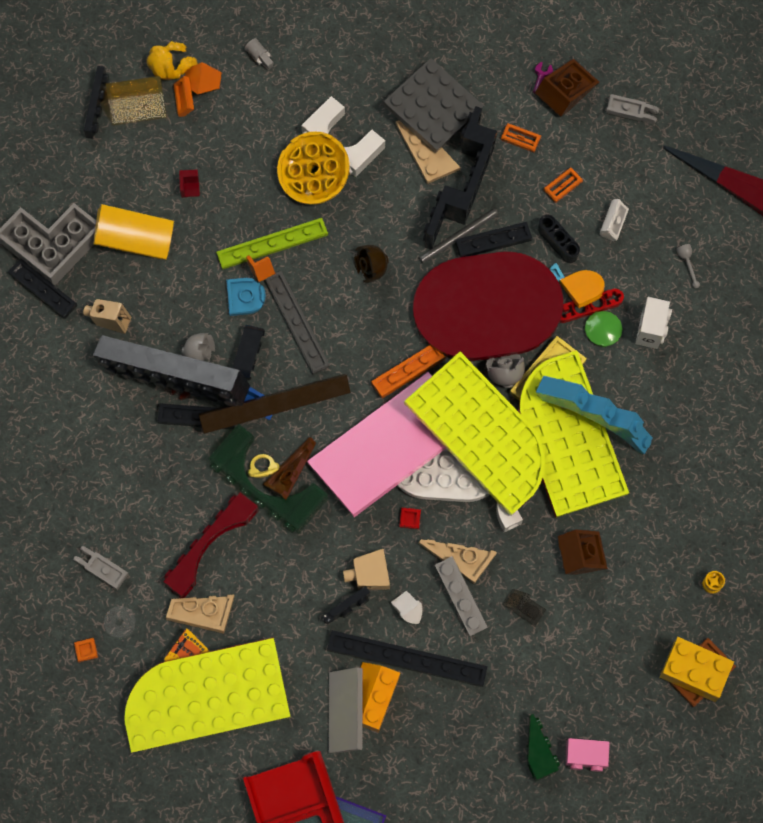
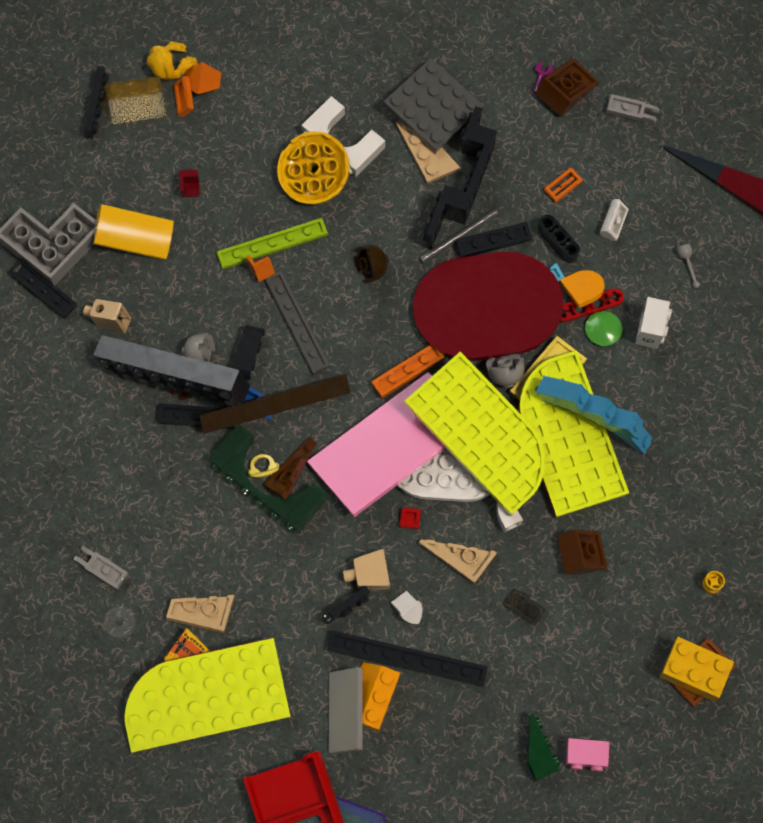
(86, 650): orange tile -> none
(237, 514): dark red arch -> none
(245, 296): dark azure tile -> none
(259, 53): light grey hinge -> none
(461, 595): light grey plate -> none
(518, 143): orange tile -> none

